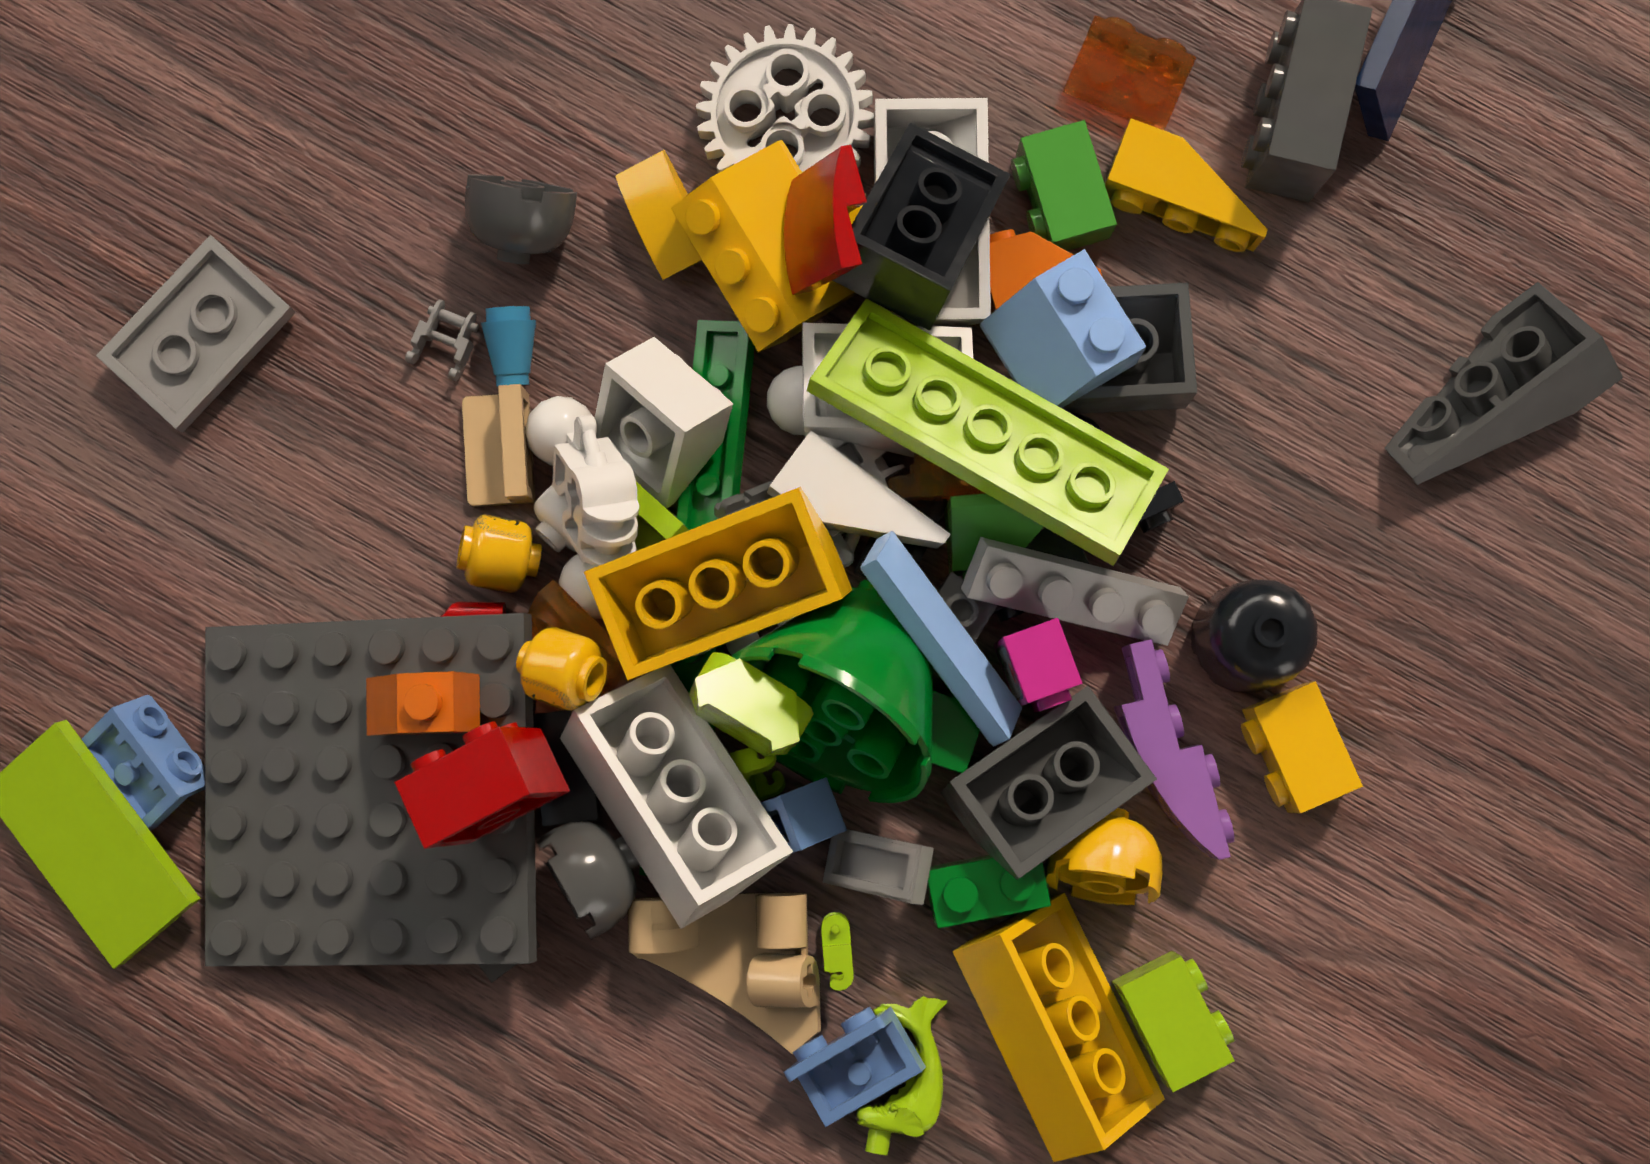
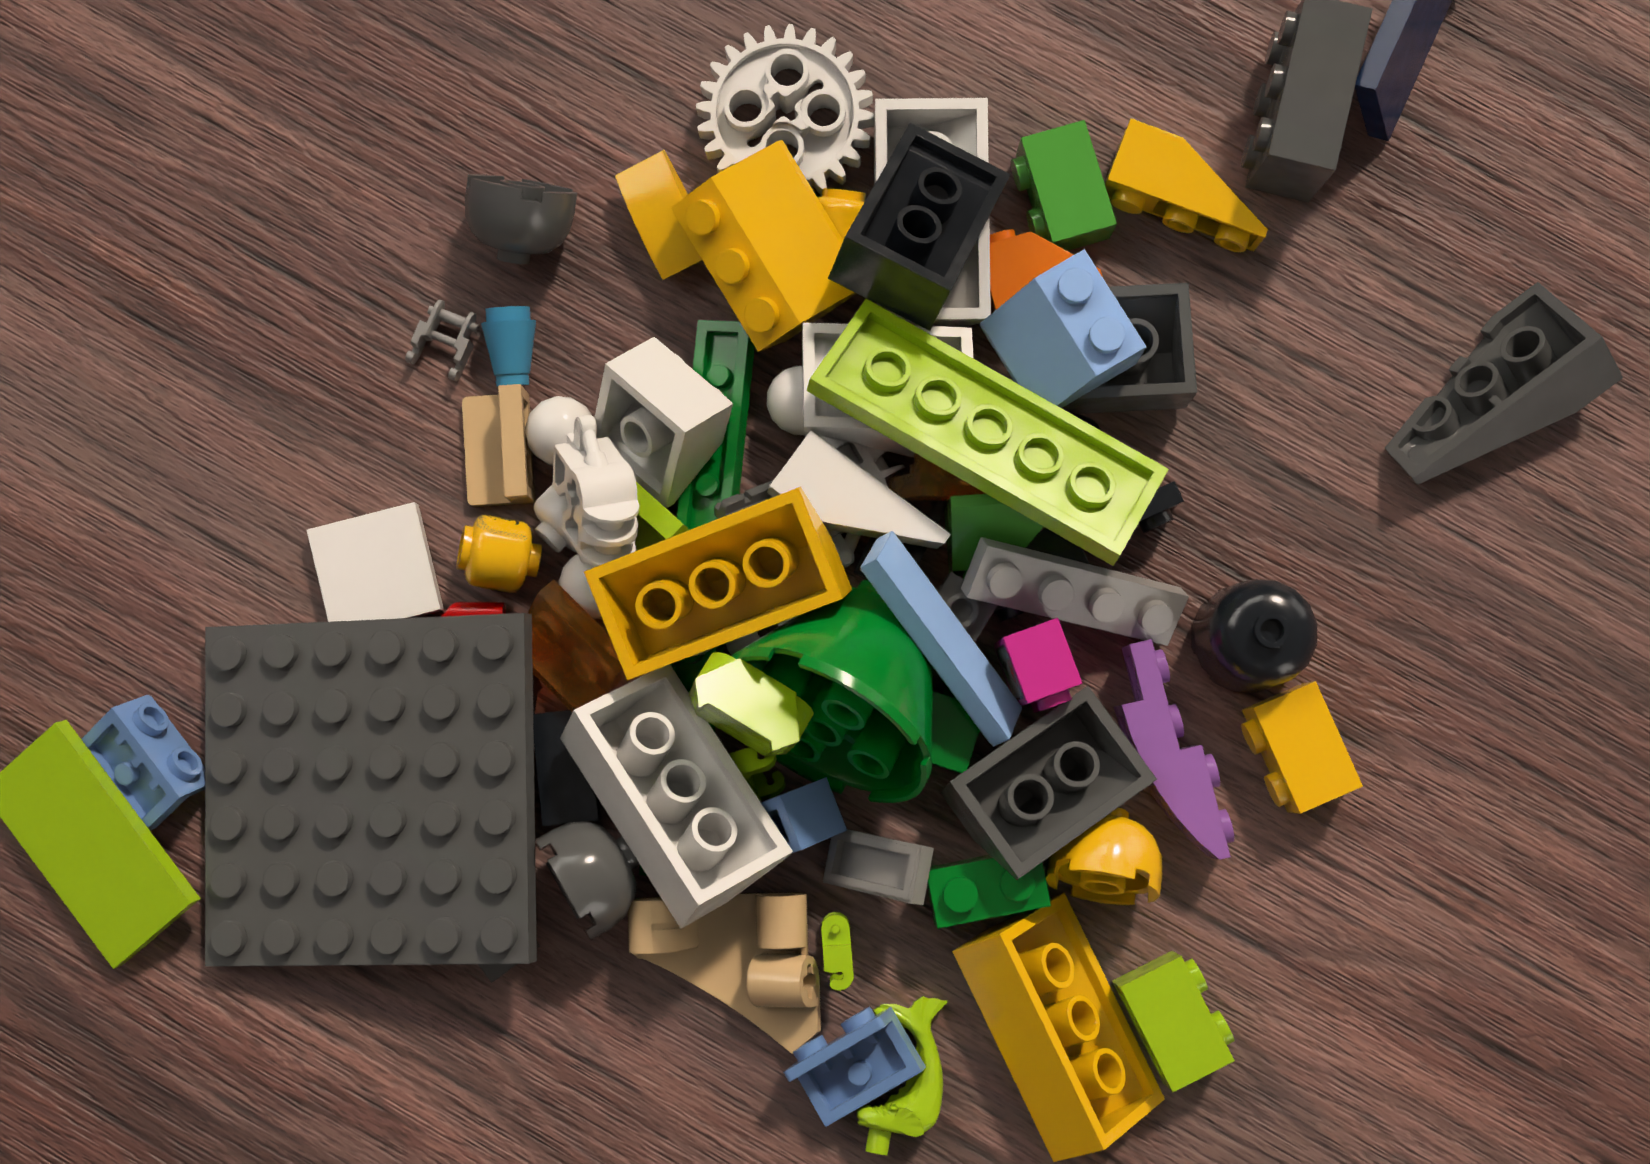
(195, 334): light grey plate -> none
(376, 566): none -> white tile
(422, 703): orange slope -> none
(480, 784): red brick -> none
(561, 668): yellow head -> none
(818, 223): red slope -> none
(1129, 72): clear orange bracket -> none

